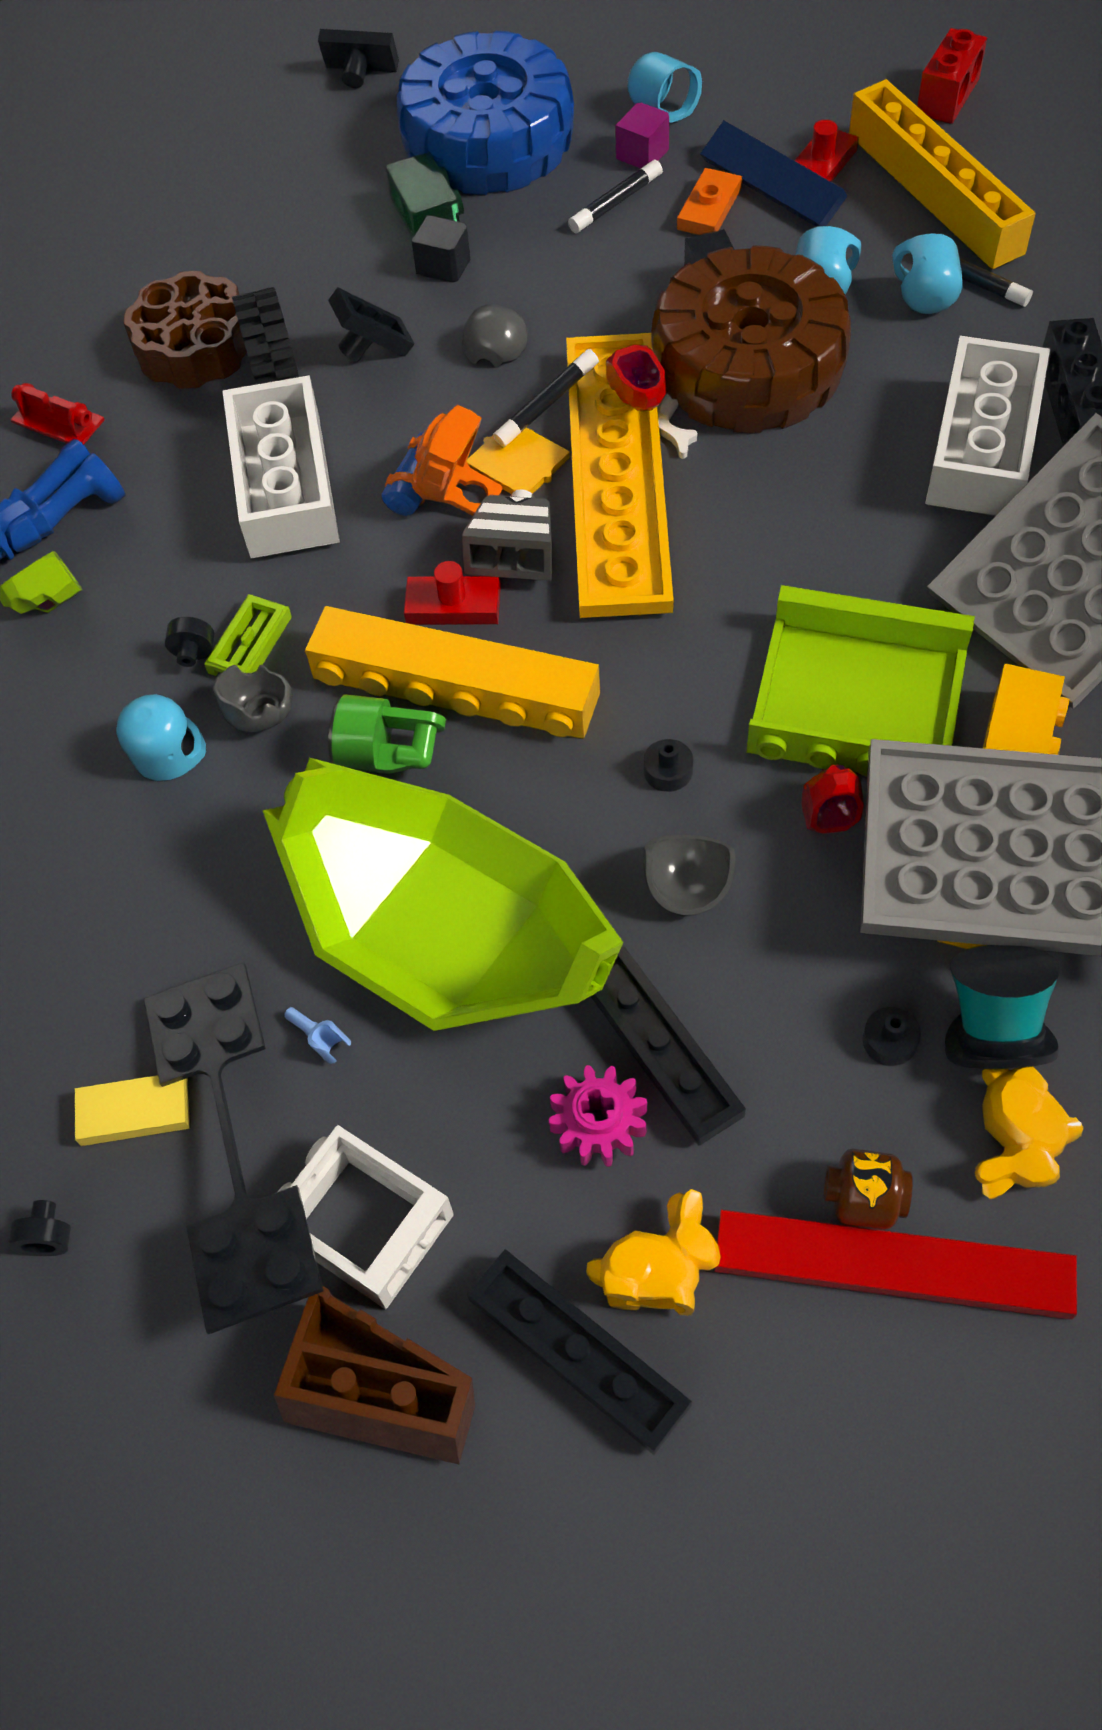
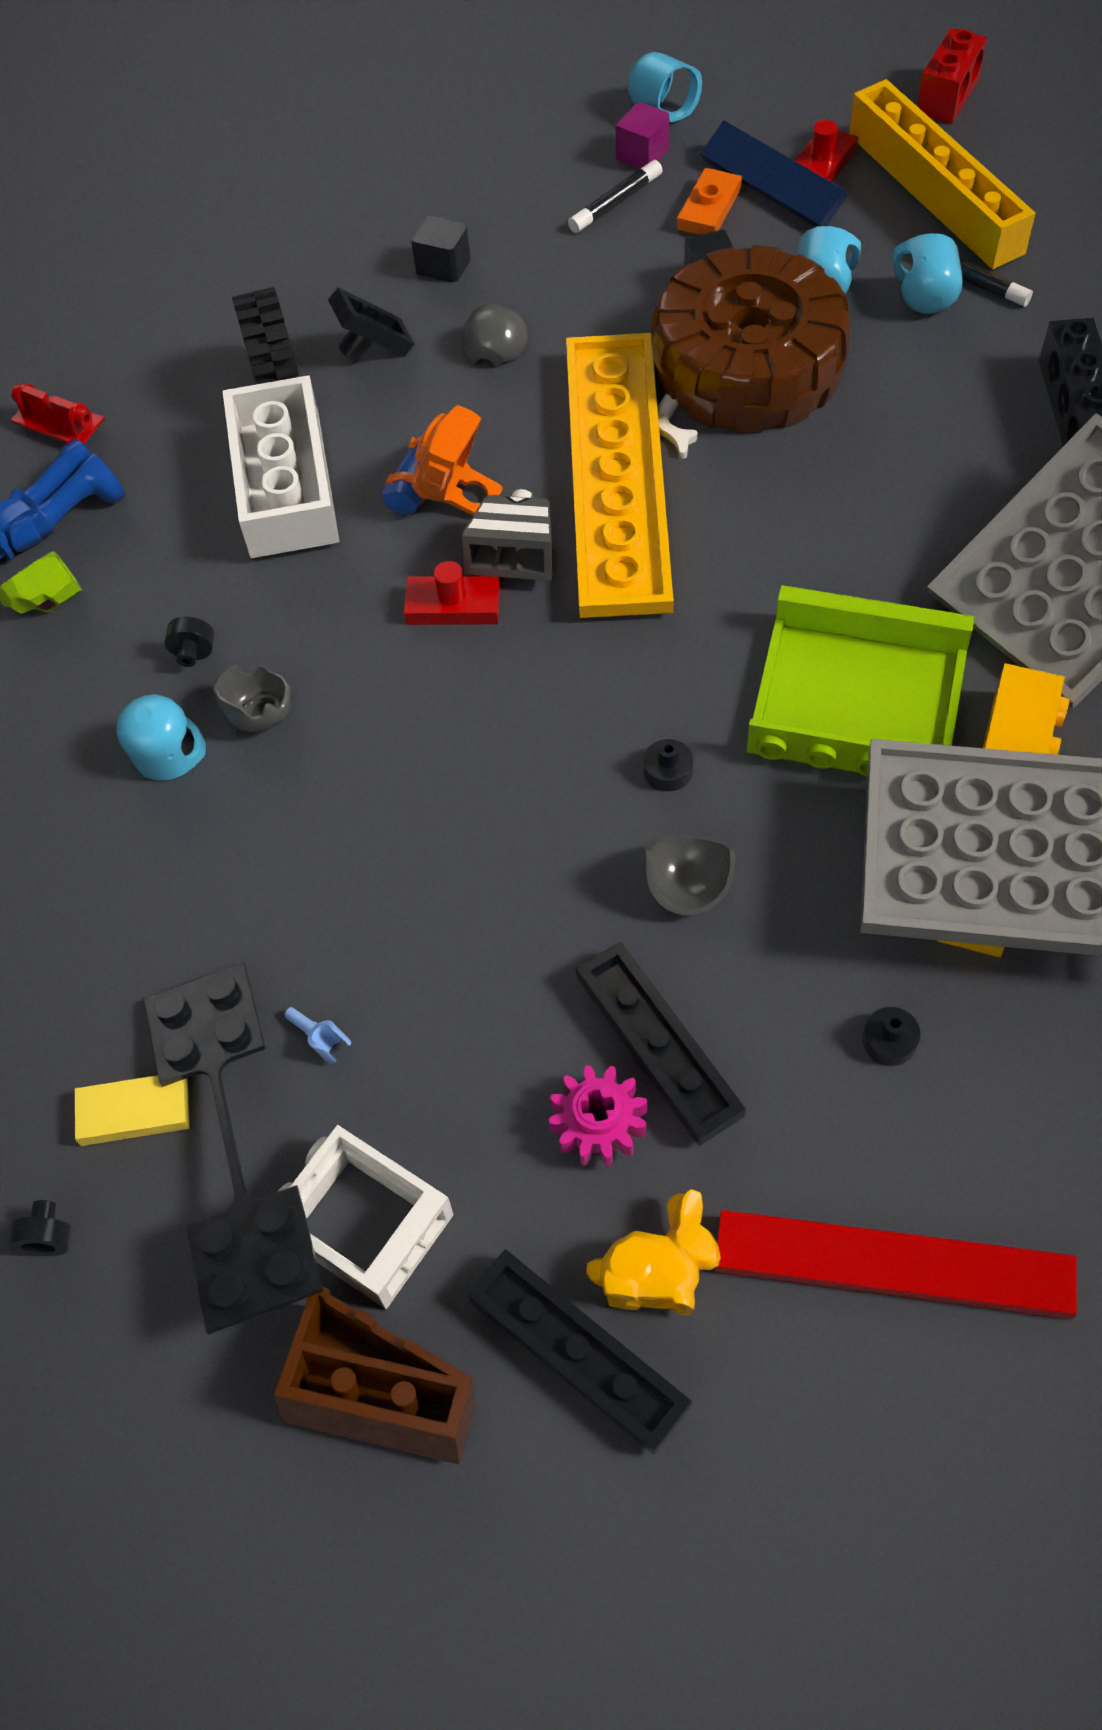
(186, 329): reddish brown connector -> none
(256, 640): lime tile -> none
(357, 53): black tile -> none
(363, 730): bright green piece -> none
(422, 190): clear green brick -> none
(435, 900): lime panel -> none
(454, 672): yellow brick -> none
(487, 110): blue wheel -> none
(521, 464): yellow piece -> none
(546, 397): black bar -> none
(637, 377): red rock -> none
(832, 800): red rock -> none
(869, 1189): reddish brown head -> none
(988, 425): white brick -> none
(1002, 1008): black hat -> none
(1028, 1126): yellow animal -> none

